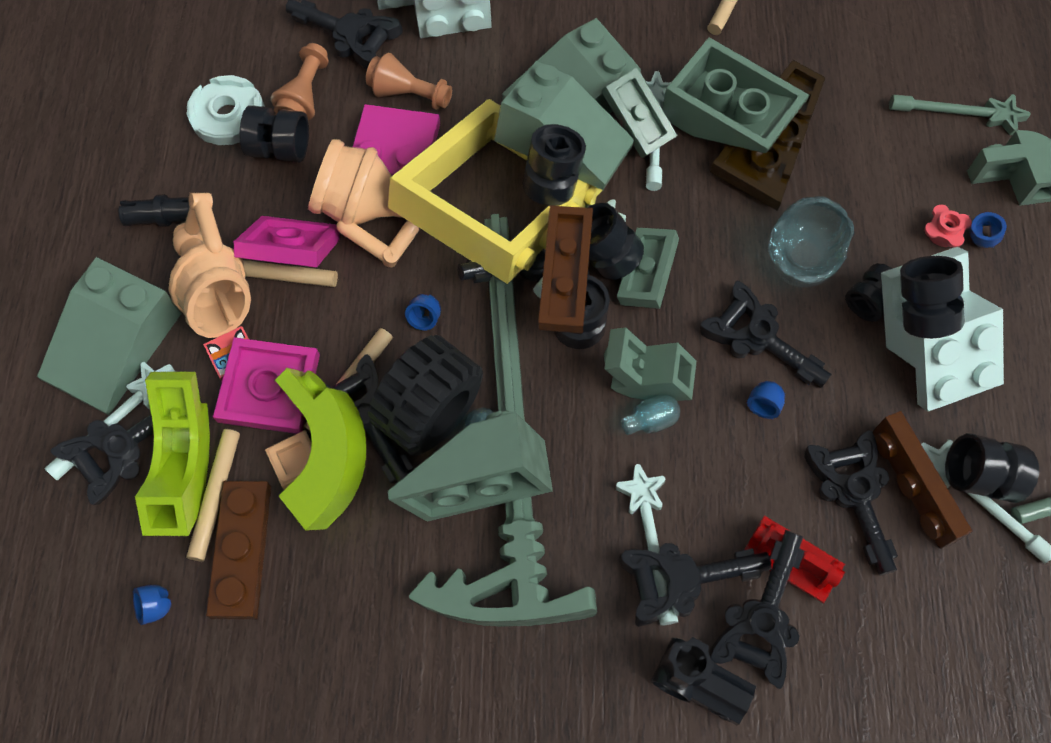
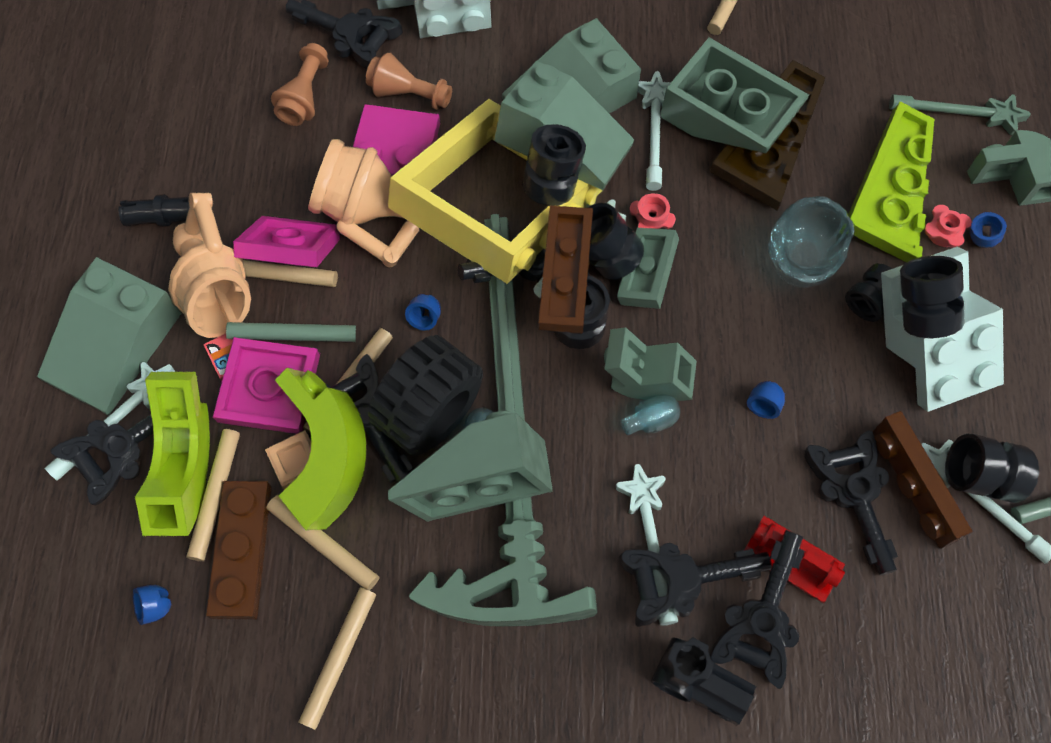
(206, 101): light aqua tile -> none
(272, 133): black wheel -> none
(292, 332): none -> sand green bar
(326, 546): none -> tan bar
(337, 658): none -> tan bar
(639, 112): plate -> none
(654, 204): none -> coral plate
(759, 335): black piece -> none
(895, 184): none -> lime wing

